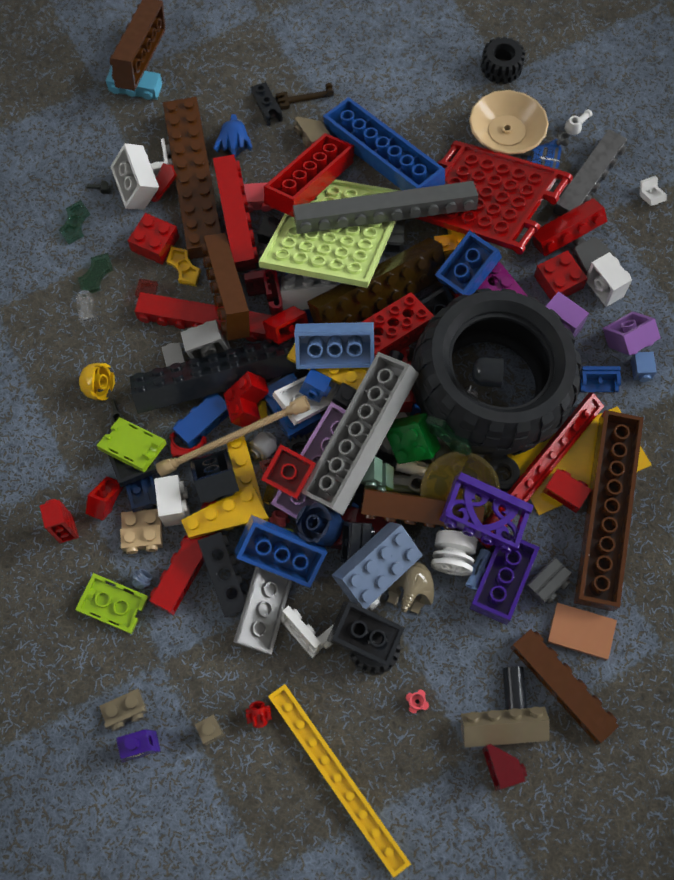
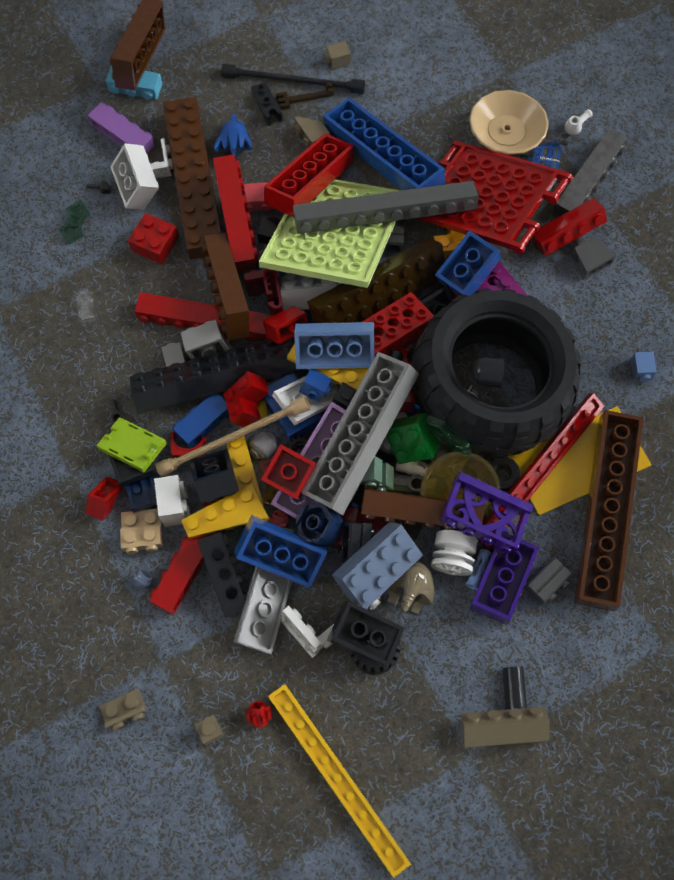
(58, 521): red brick -> none
(96, 377): yellow cylinder -> none
(99, 268): clear green tile -> none
(112, 603): lime piece -> none
(119, 128): none -> medium lavender brick
(137, 745): dark purple torso -> none
(146, 286): clear red plate -> none
(164, 178): red piece -> none
(187, 271): yellow tile -> none
(231, 71): none -> black hose
(338, 55): none -> dark tan brick
(414, 707): coral plate -> none
(502, 70): black tyre -> none
(503, 768): dark red slope -> none
(560, 275): red brick -> none
(565, 687): reddish brown brick -> none
(567, 490): red piece -> none
(571, 314): medium lavender brick -> none
(582, 631): nougat tile -> none
(600, 378): blue hinge -> none
(608, 279): white brick -> none
(631, 333): medium lavender brick -> none
(651, 192): white bracket -> none

